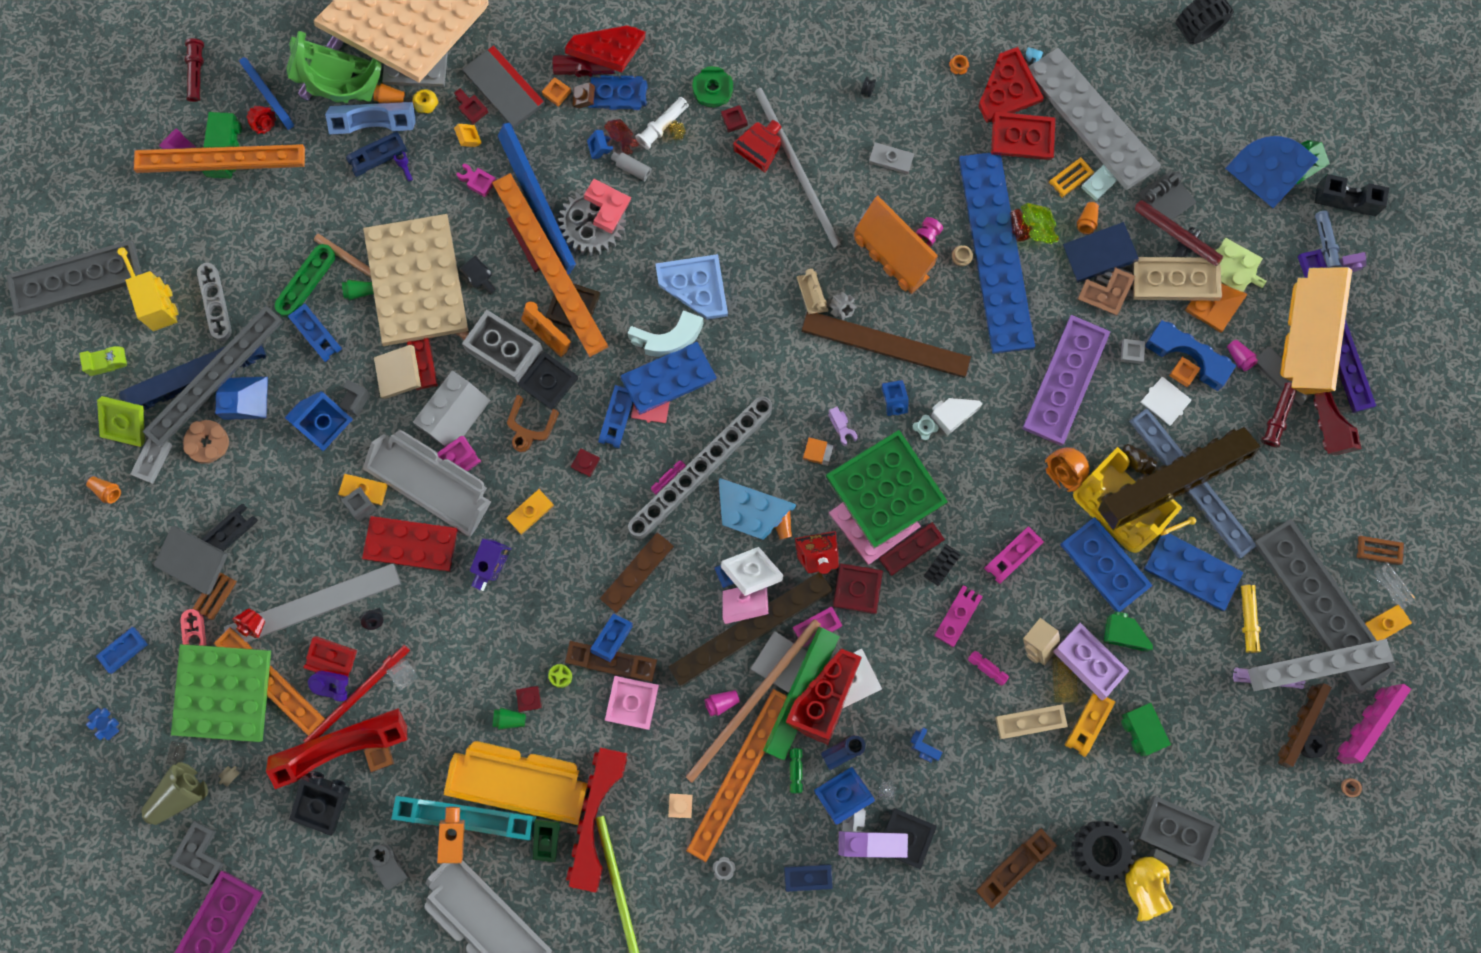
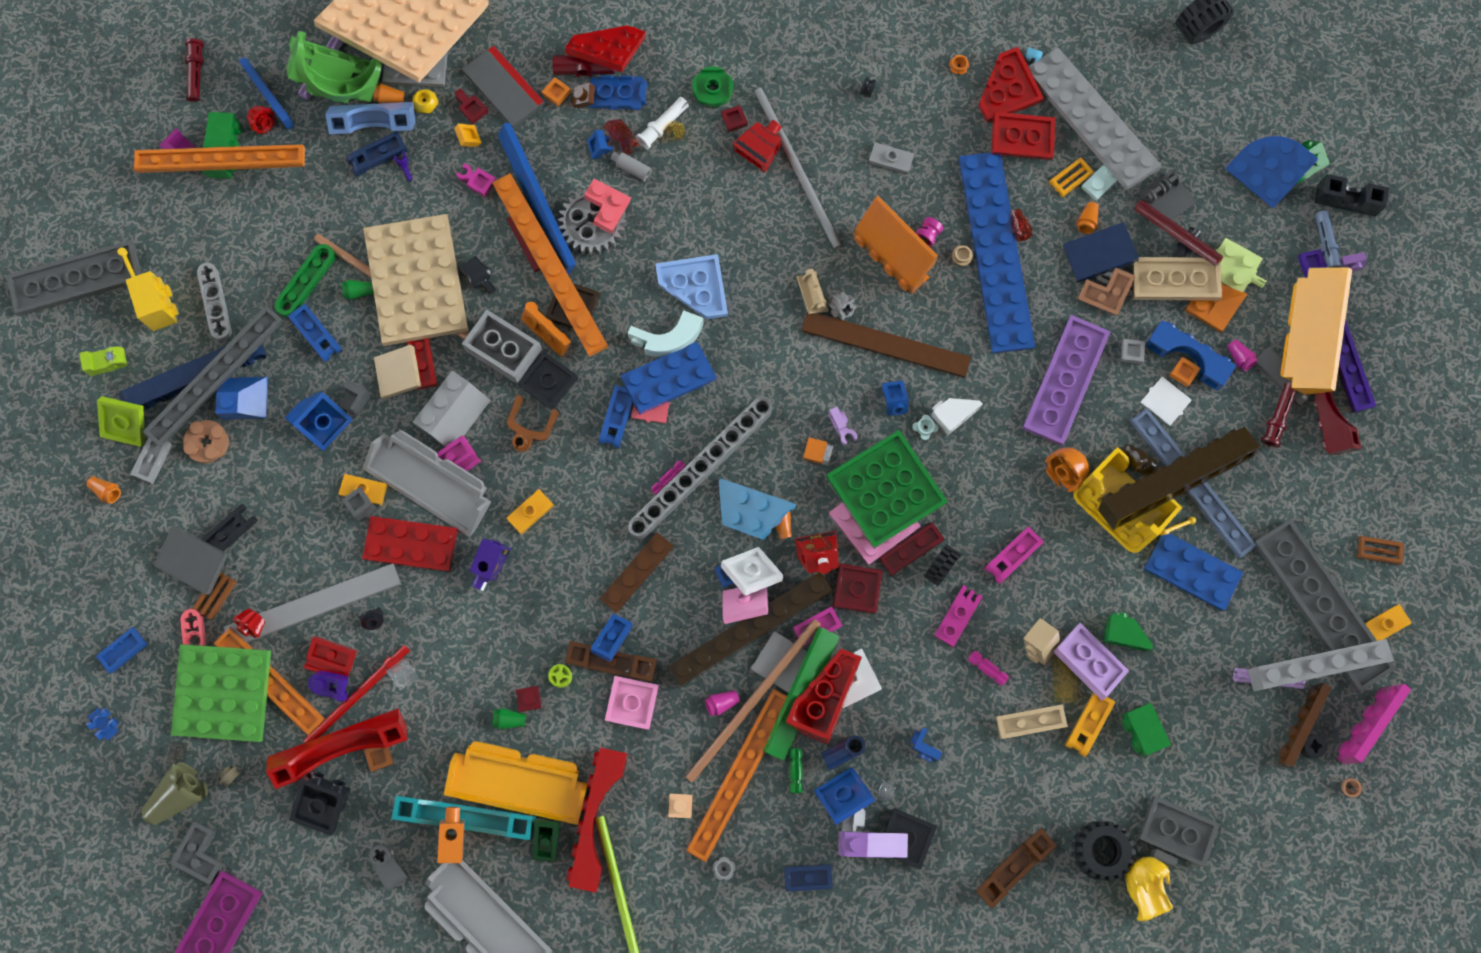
(585, 462): dark red plate -> none
(1042, 222): clear neon green plate -> none
(1106, 565): blue plate -> none
(1250, 619): yellow pin -> none
(1398, 591): clear plate -> none

